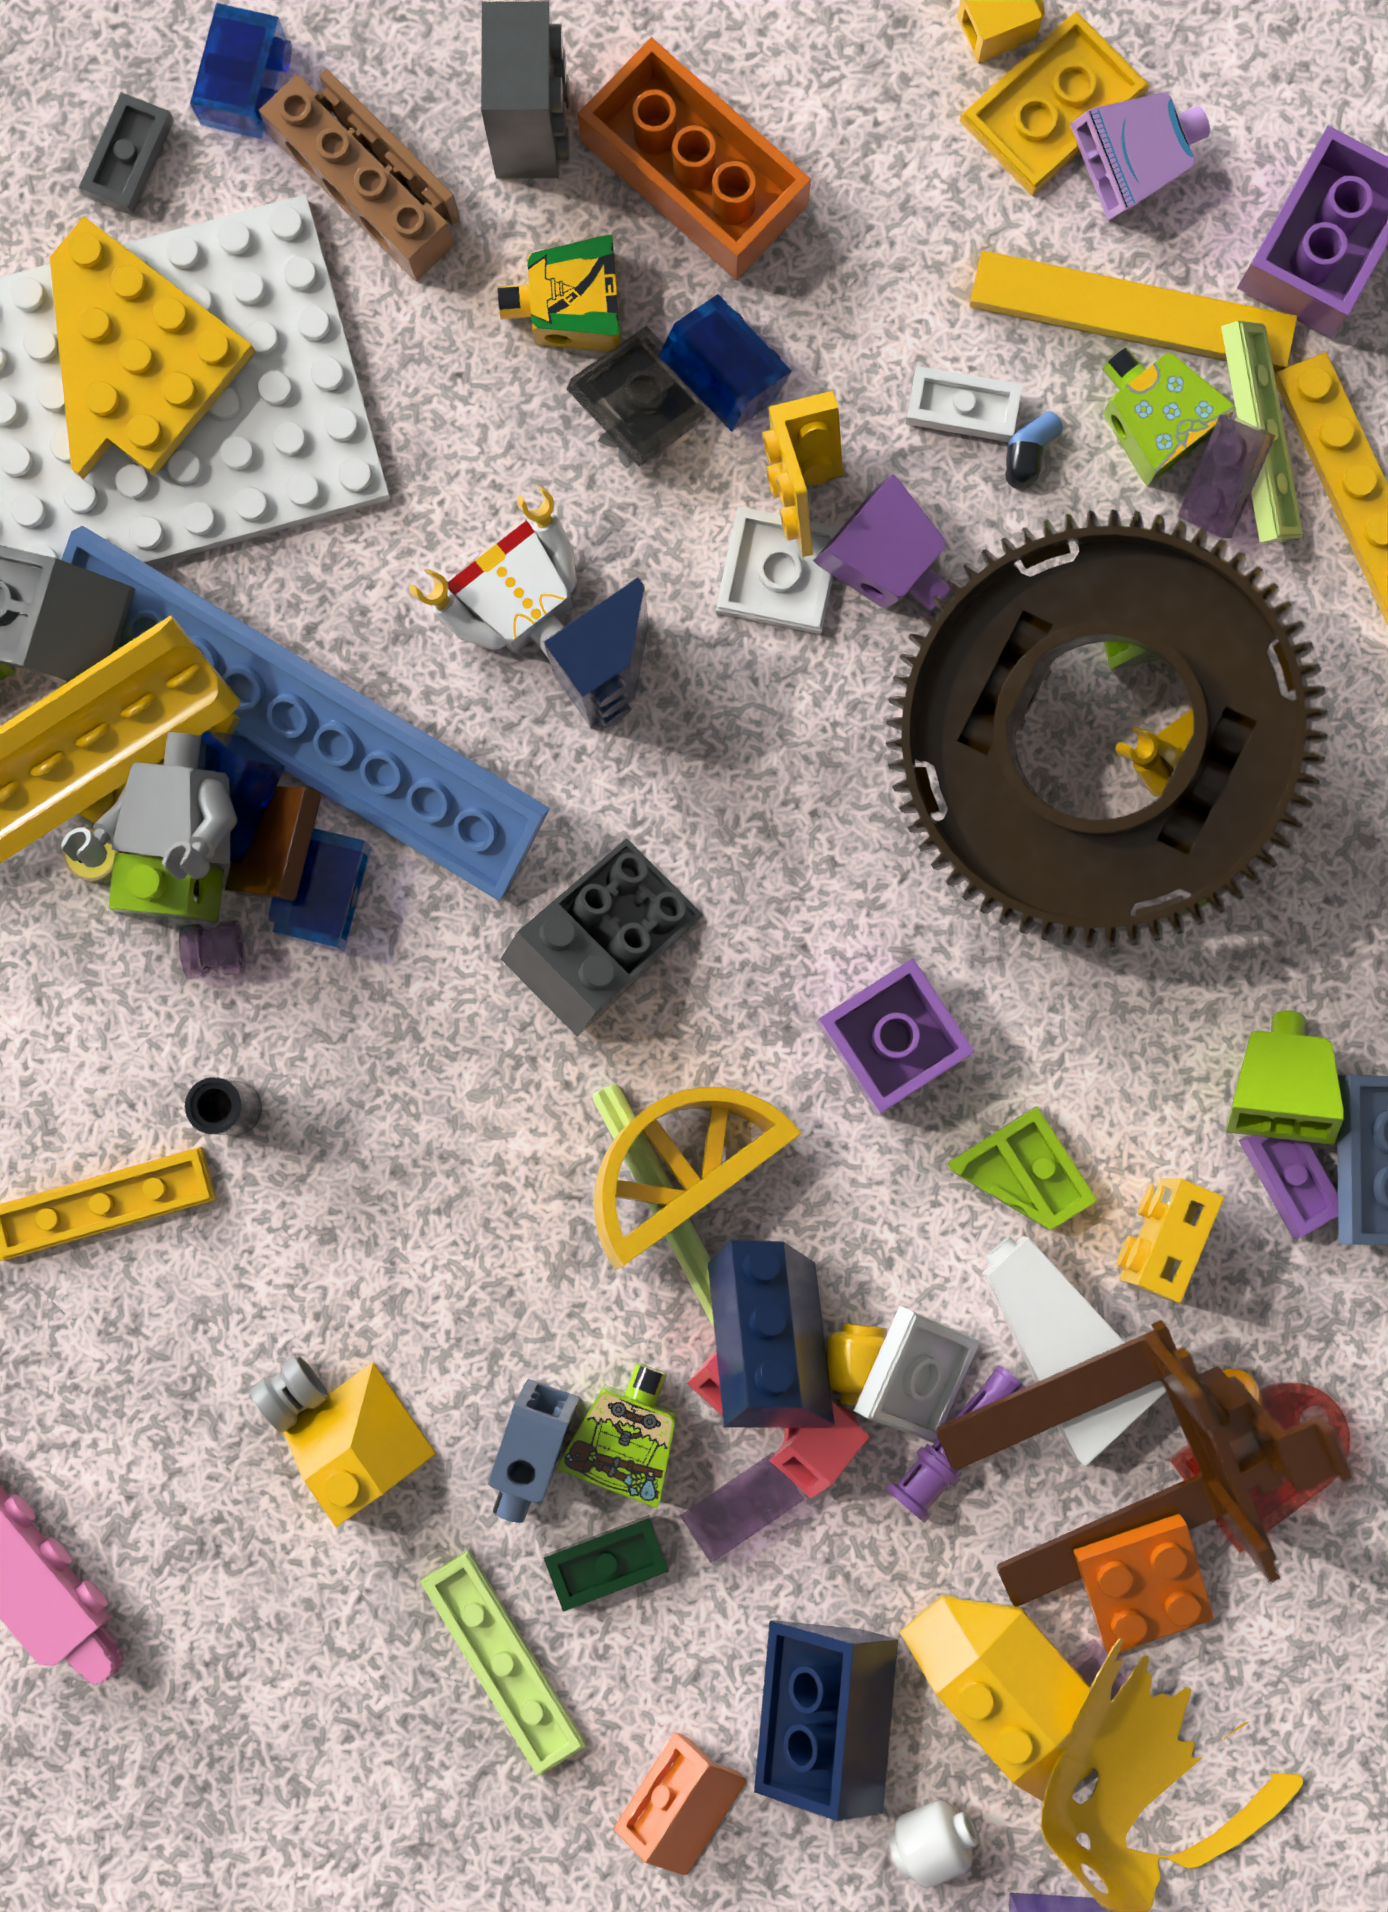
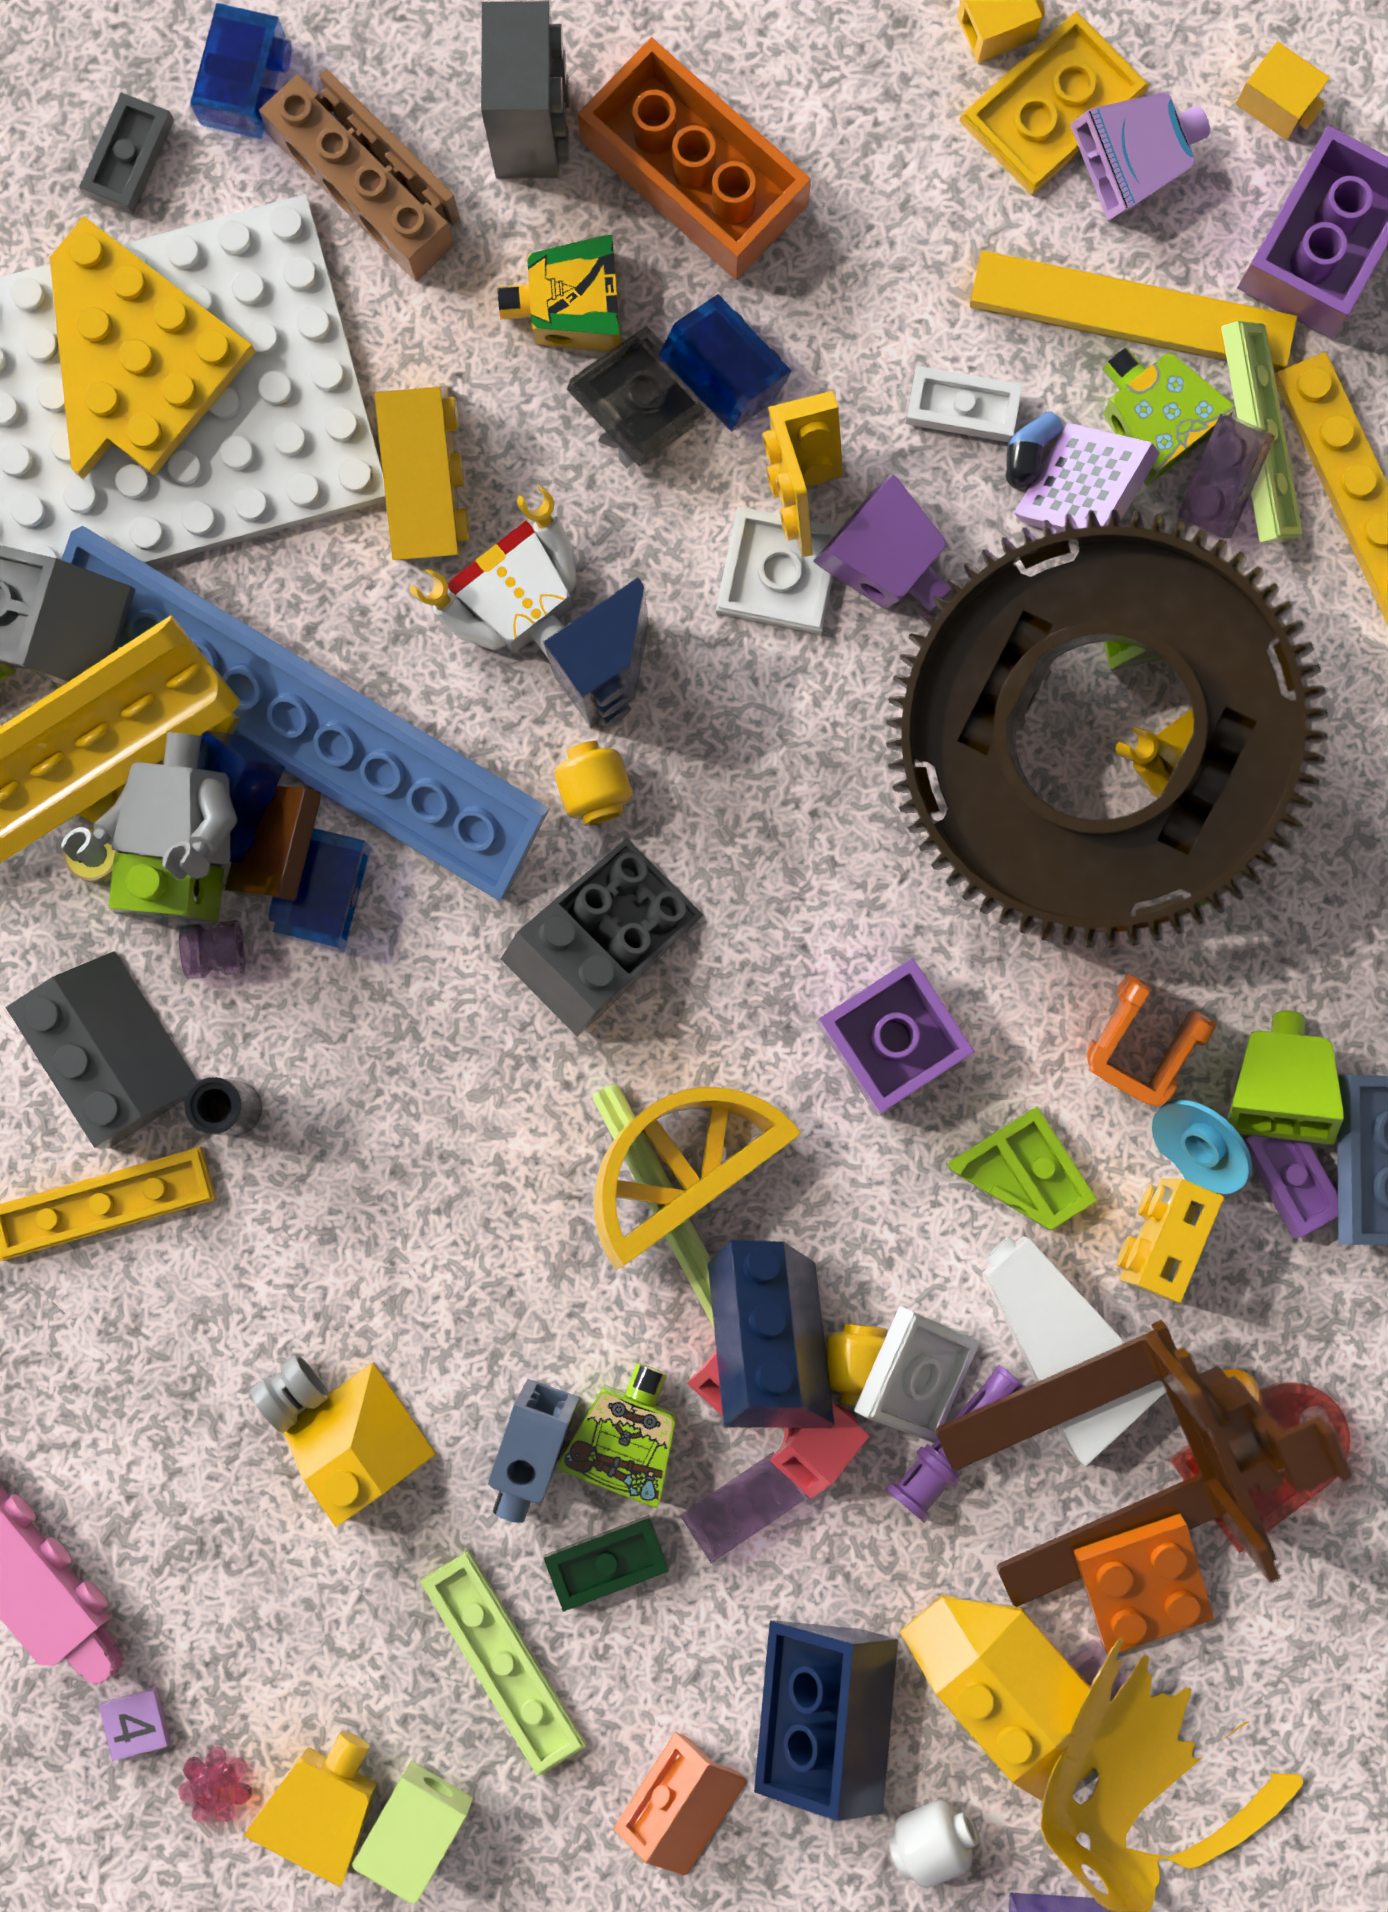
(103, 1049): none -> dark grey slope
(134, 1724): none -> lavender tile
(215, 1785): none -> clear pink plant
(319, 1810): none -> yellow torso
(412, 1833): none -> yellowish green piece
(421, 472): none -> yellow wedge
(593, 783): none -> yellow head
(1087, 473): none -> tile
(1194, 1030): none -> orange piece
(1202, 1146): none -> medium azure dish
(1284, 92): none -> yellow brick

